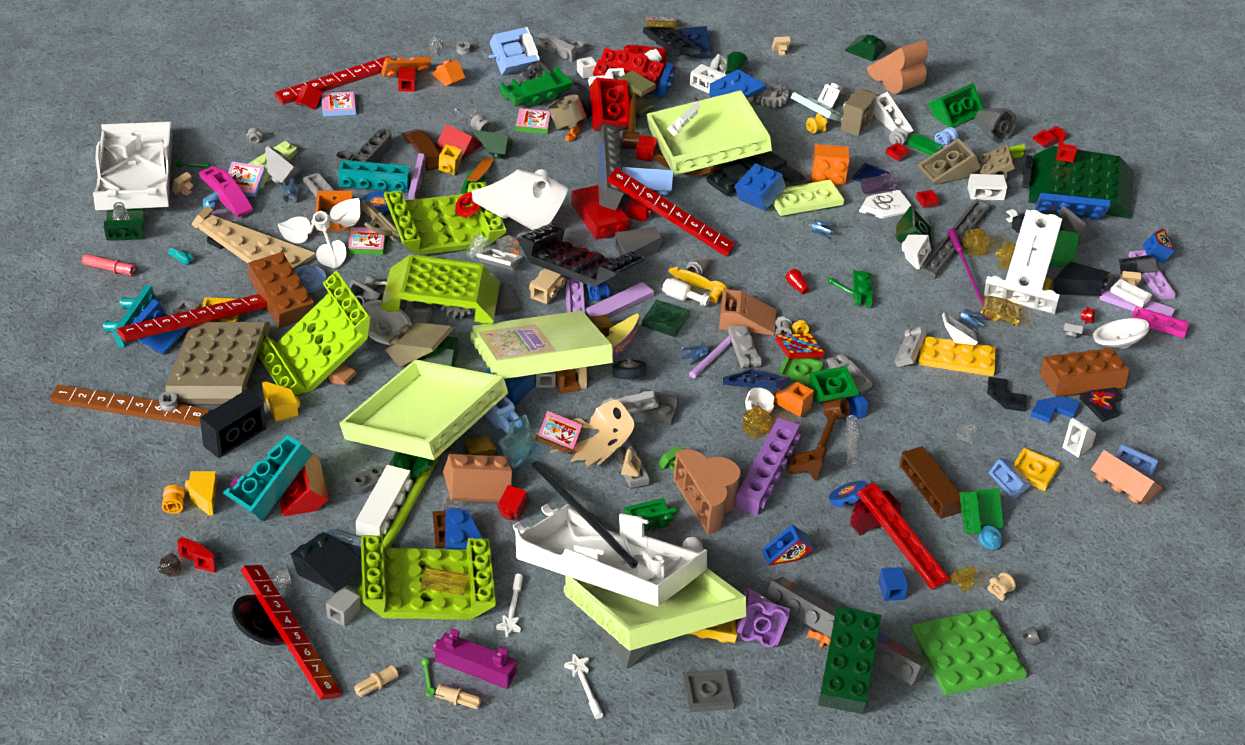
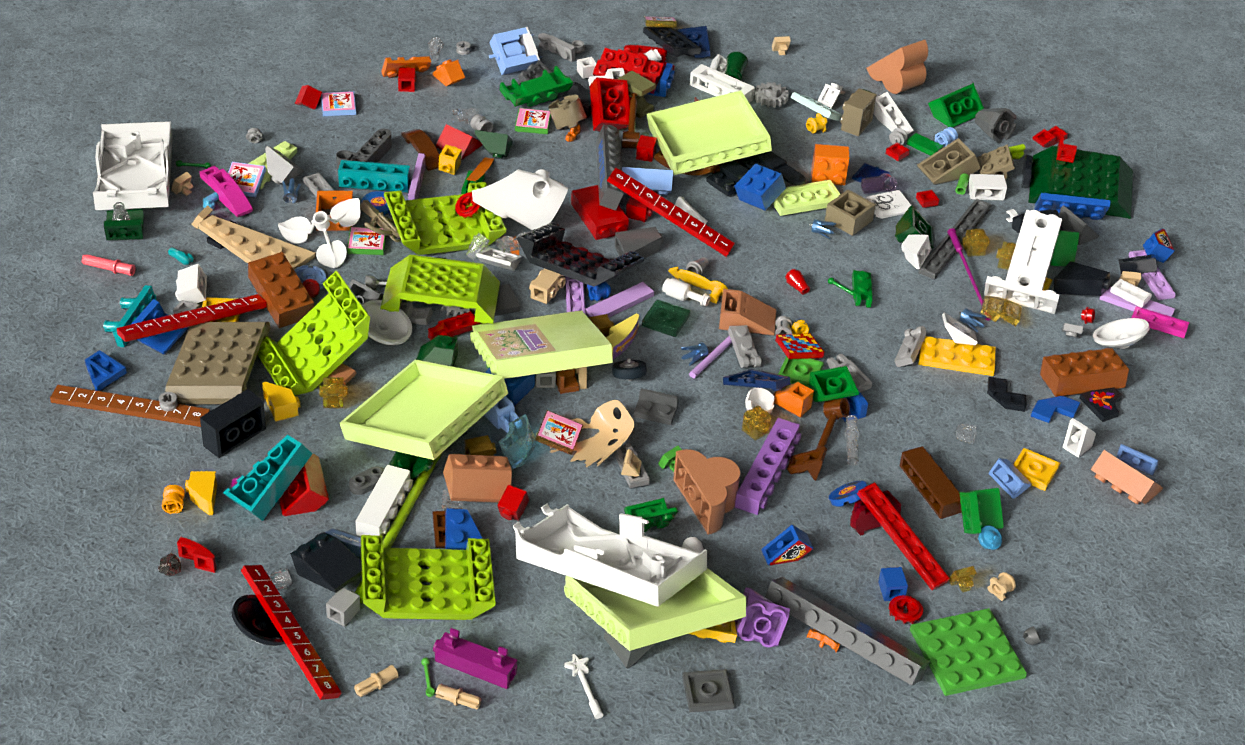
(103, 370): none -> blue wing
(191, 284): none -> white brick
(312, 287): none -> red tile
(333, 392): none -> clear yellow brick
(334, 80): red tile -> none
(416, 341): dark tan slope -> none
(443, 581): clear yellow tile -> none
(453, 326): none -> red hinge
(510, 624): white piece -> none
(626, 556): black piece -> none
(636, 403): light grey hinge -> none
(677, 126): white hinge -> none
(684, 205): none -> white piece
(736, 82): blue wing -> none
(850, 212): none -> dark tan brick
(850, 660): dark green brick -> none
(867, 47): dark green slope -> none
(914, 608): none -> red gear
(962, 184): none -> bright green axle

